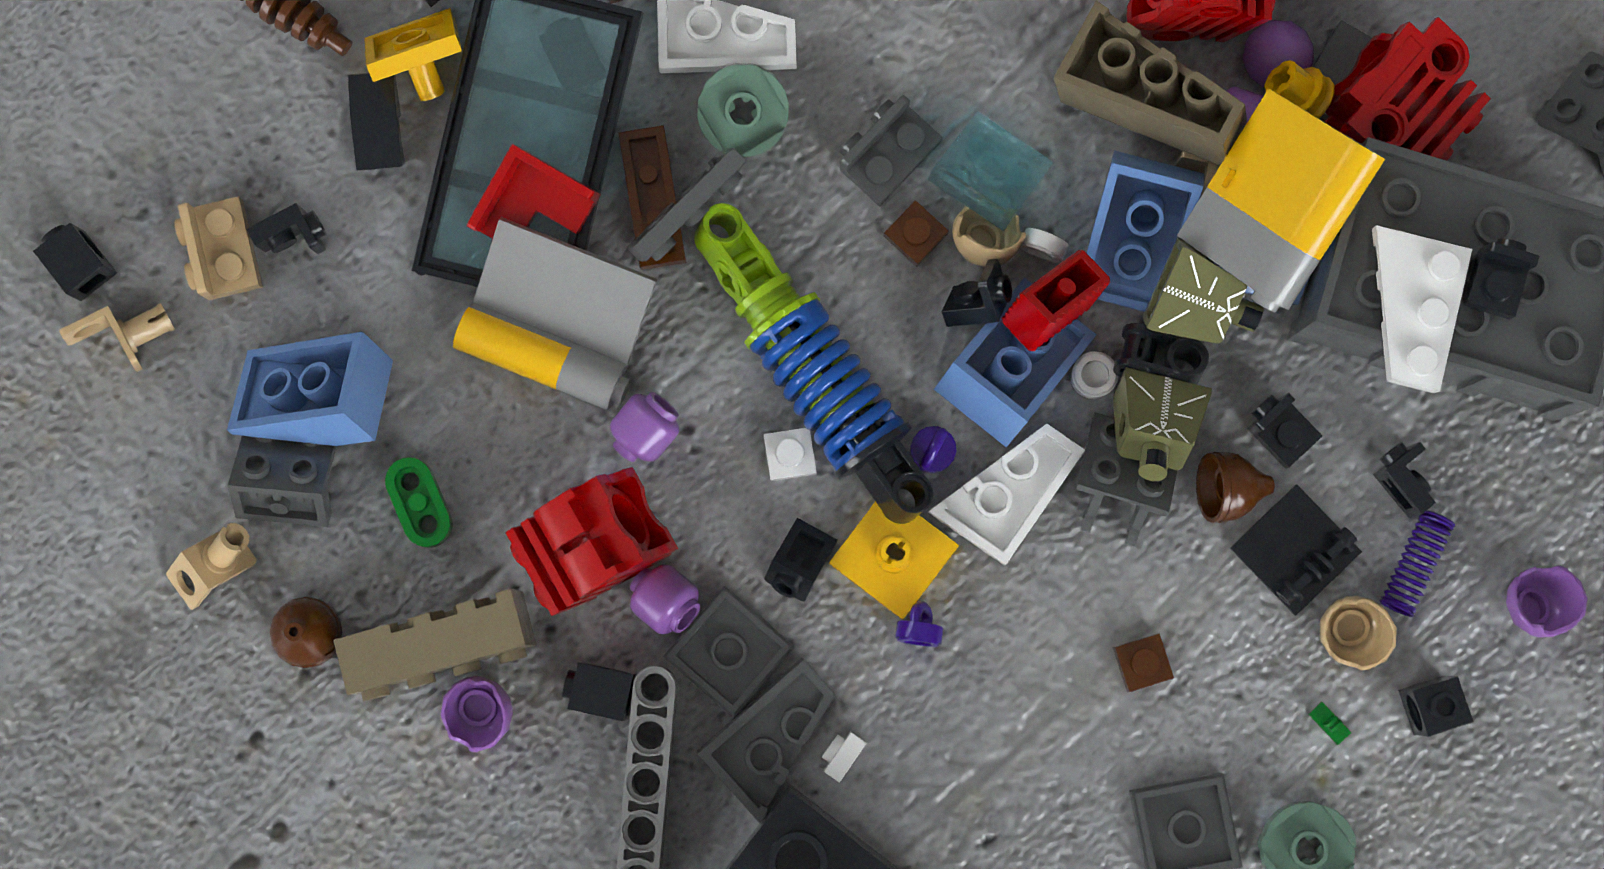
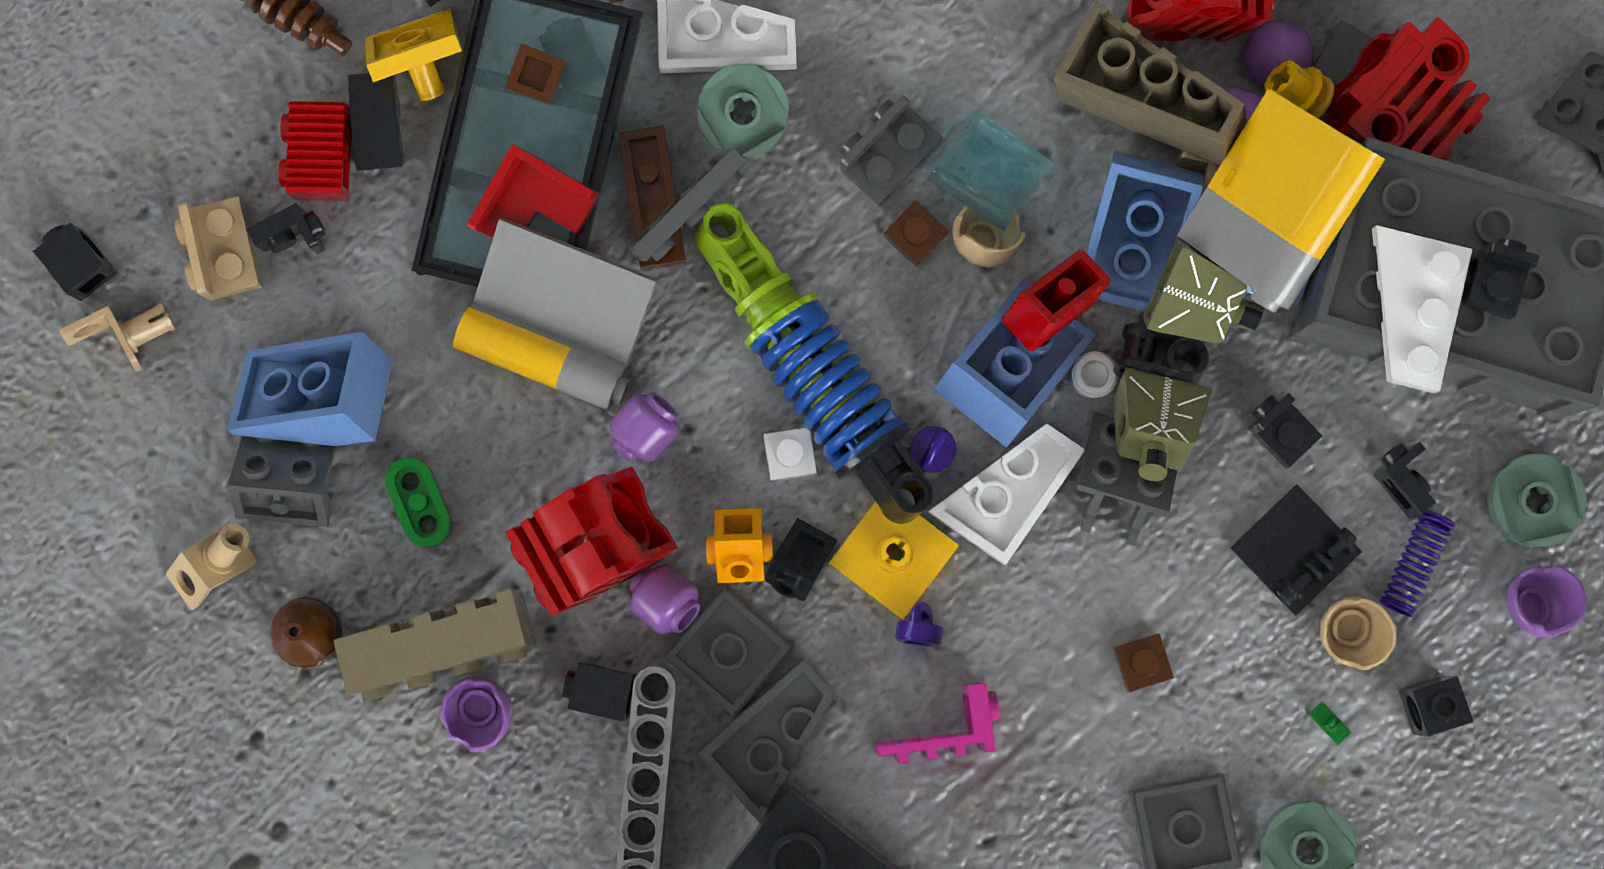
(316, 151): none -> red brick
(536, 74): none -> reddish brown plate
(739, 556): none -> light orange brick
(842, 754): white plate -> none
(980, 710): none -> dark pink plate
(981, 300): black bracket -> none
(1044, 245): white tile -> none
(1229, 486): reddish brown helmet -> none
(1548, 476): none -> sand green plate

